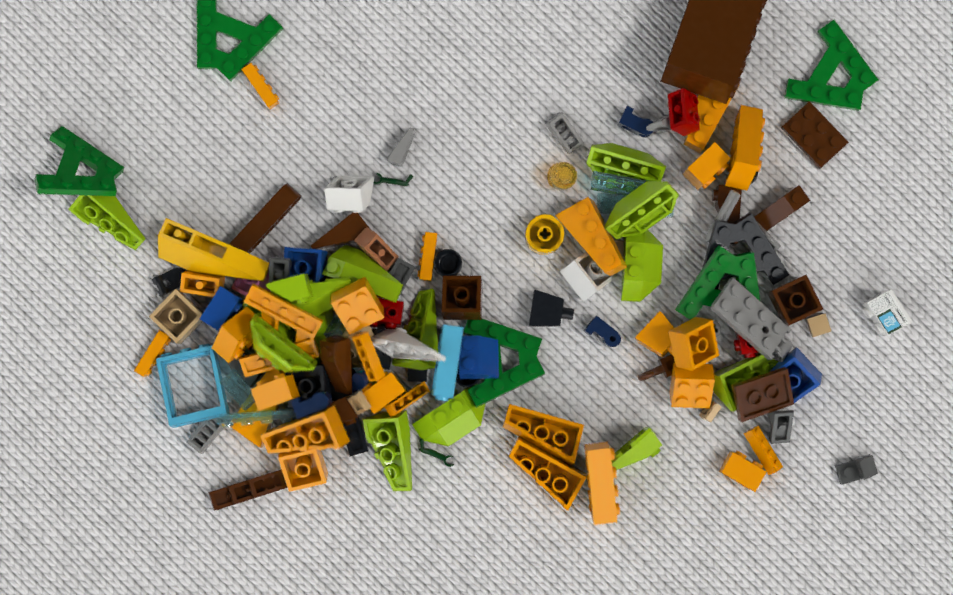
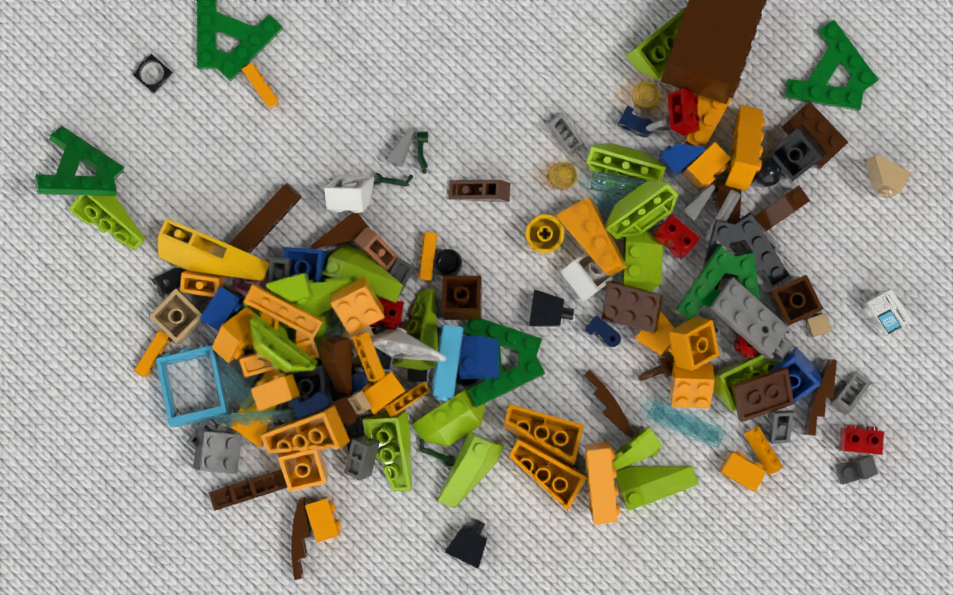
(149, 62): none -> black piece
(217, 451): none -> brick
(300, 531): none -> reddish brown slope
(323, 519): none -> light orange brick
(361, 457): none -> dark grey hinge
(422, 137): none -> dark green piece
(469, 544): none -> black torso
(472, 464): none -> lime wedge
(479, 190): none -> reddish brown slope
(612, 410): none -> reddish brown slope
(632, 306): none -> reddish brown plate
(645, 96): none -> clear yellow helmet
(651, 483): none -> lime wedge
(653, 52): none -> lime wedge
(676, 237): none -> red brick
(679, 157): none -> blue slope
(686, 424): none -> clear light blue plate
(694, 208): none -> light grey slope
(709, 413): tan tile -> none
(769, 173): none -> black hair
(797, 152): none -> black brick
(818, 398): none -> reddish brown slope
(842, 405): none -> light grey slope
(861, 440): none -> red brick
(886, 176): none -> tan slope

